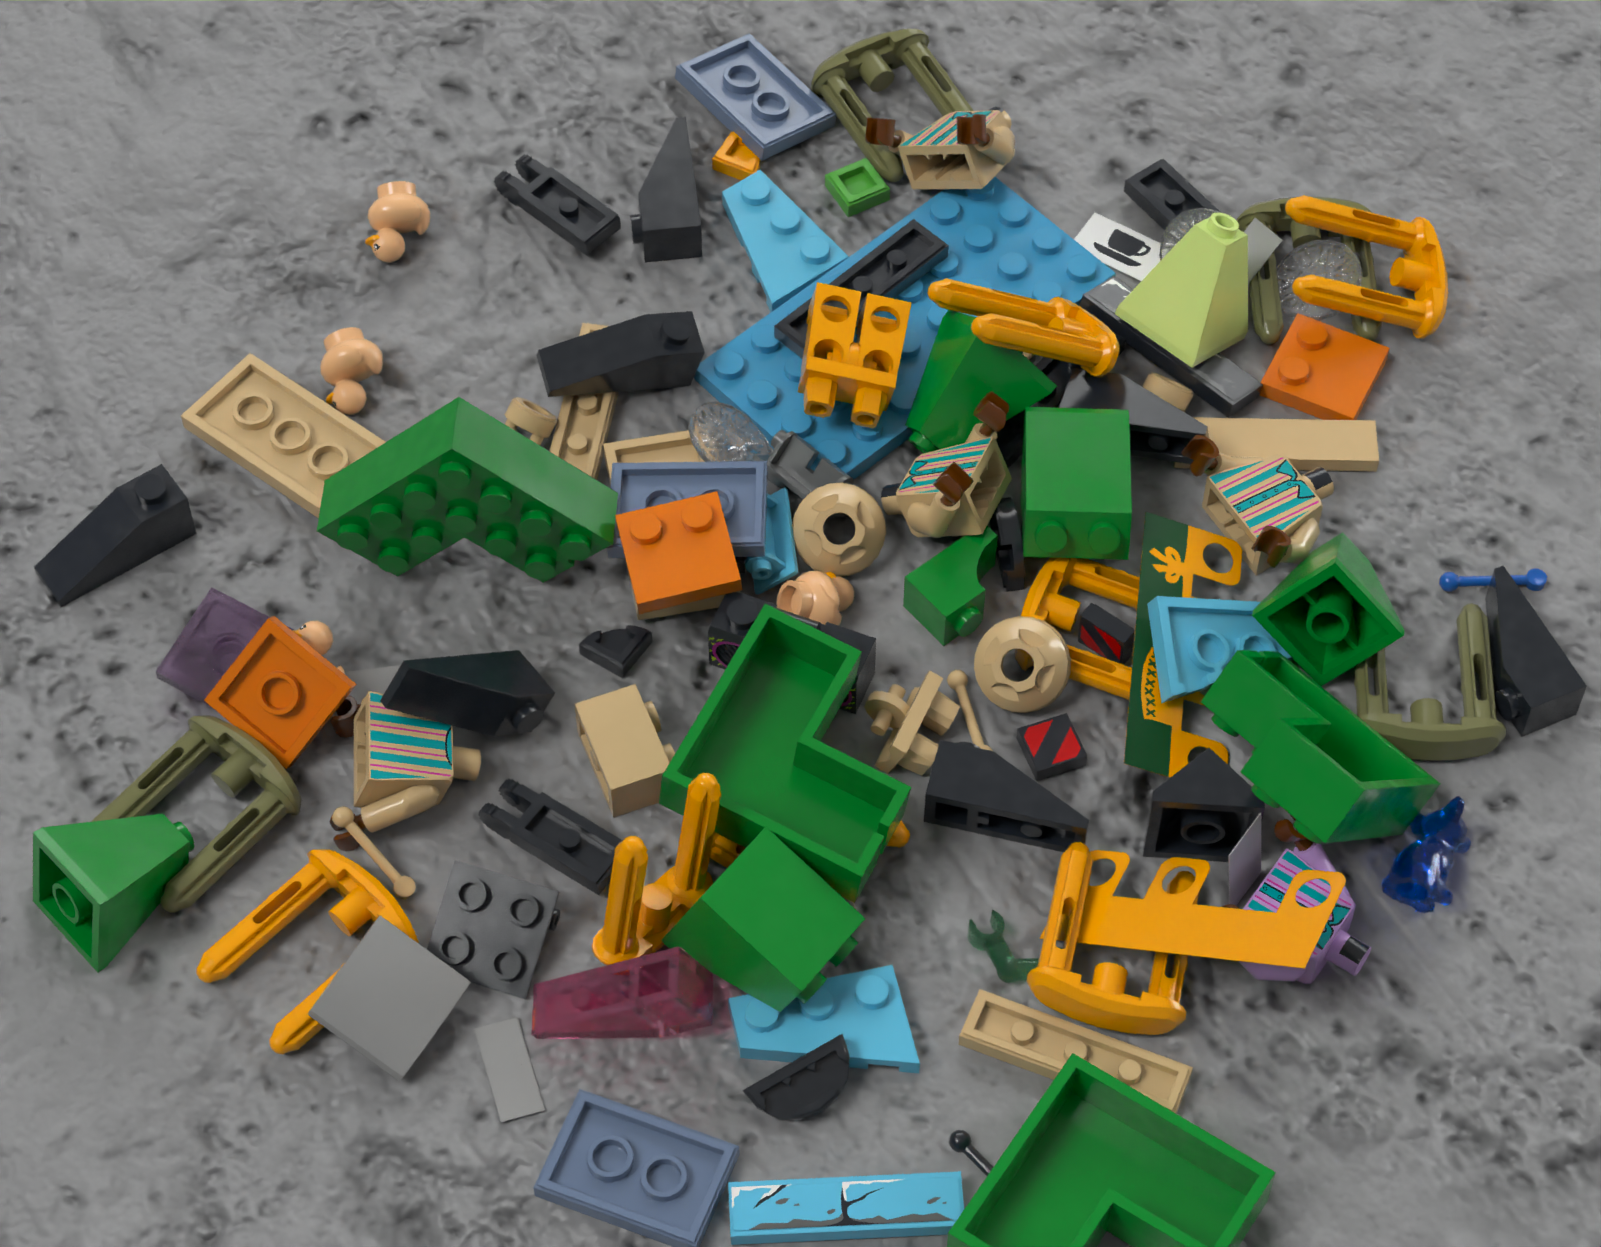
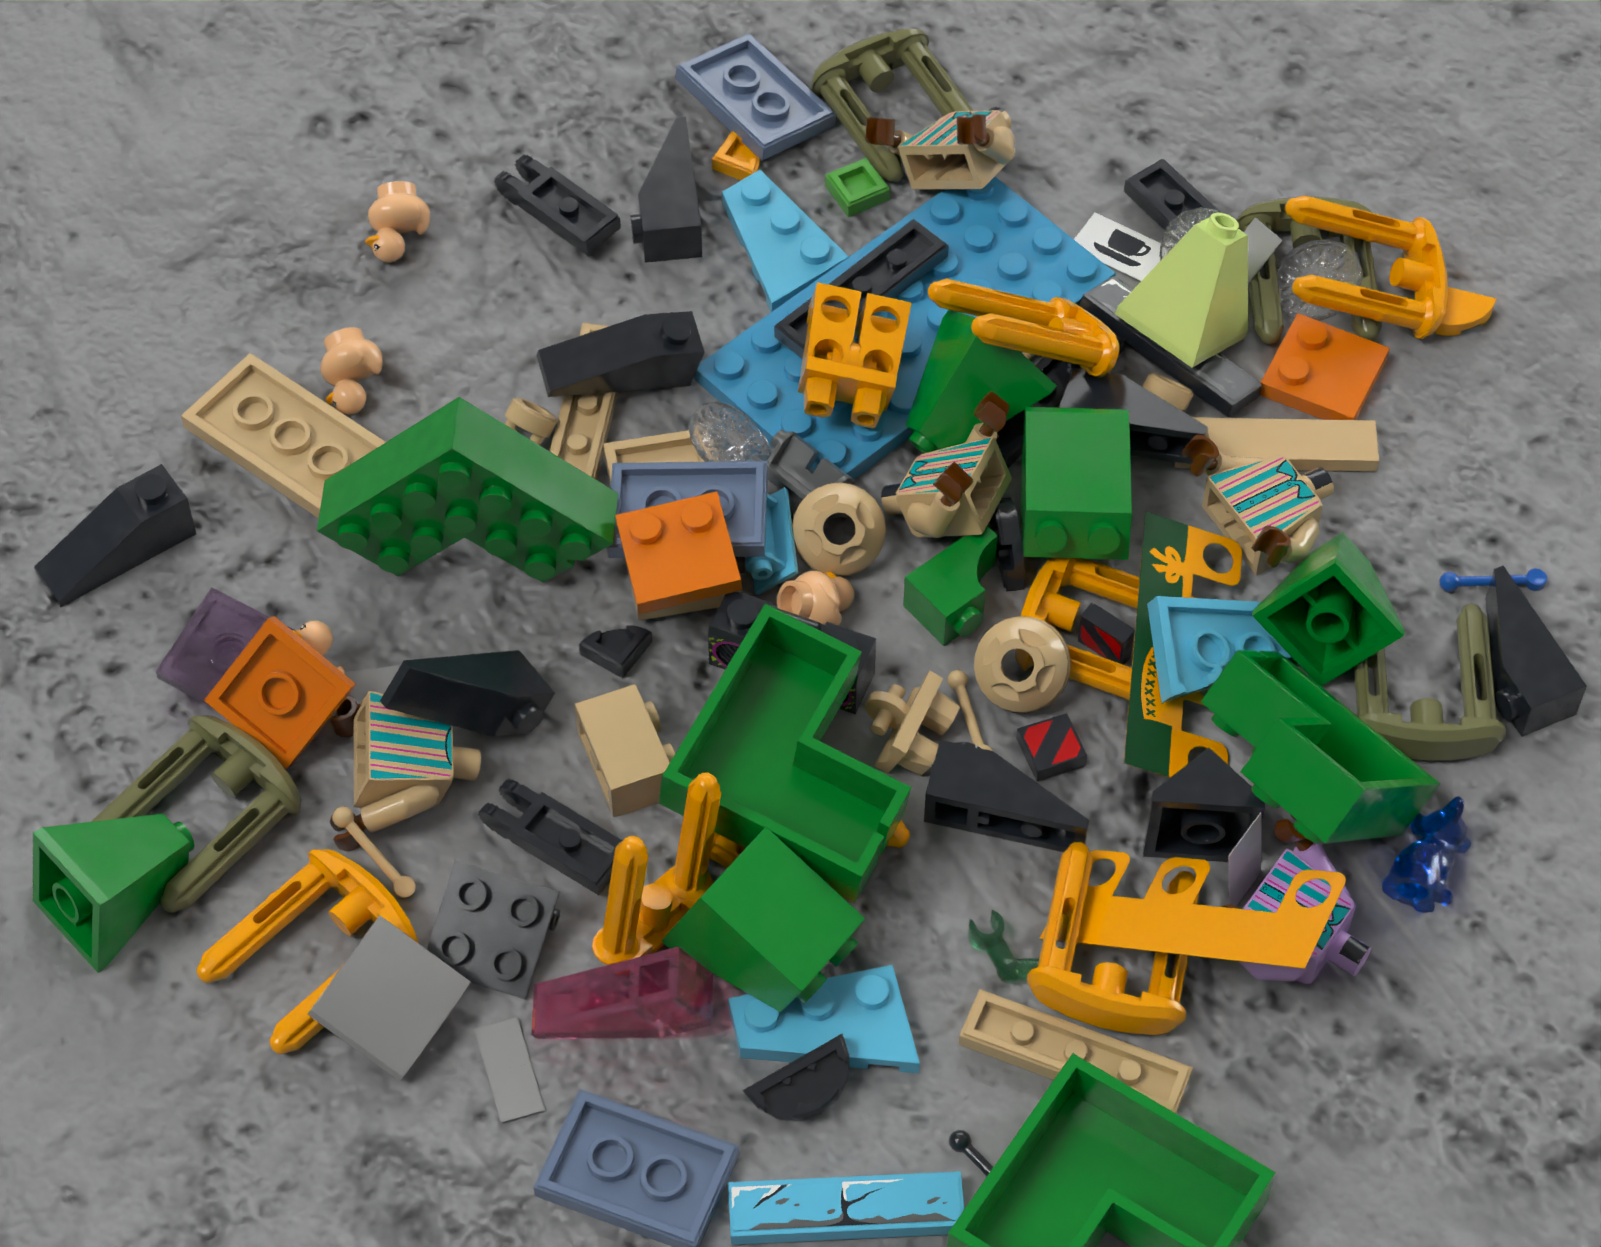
(1465, 311): none -> light orange tile

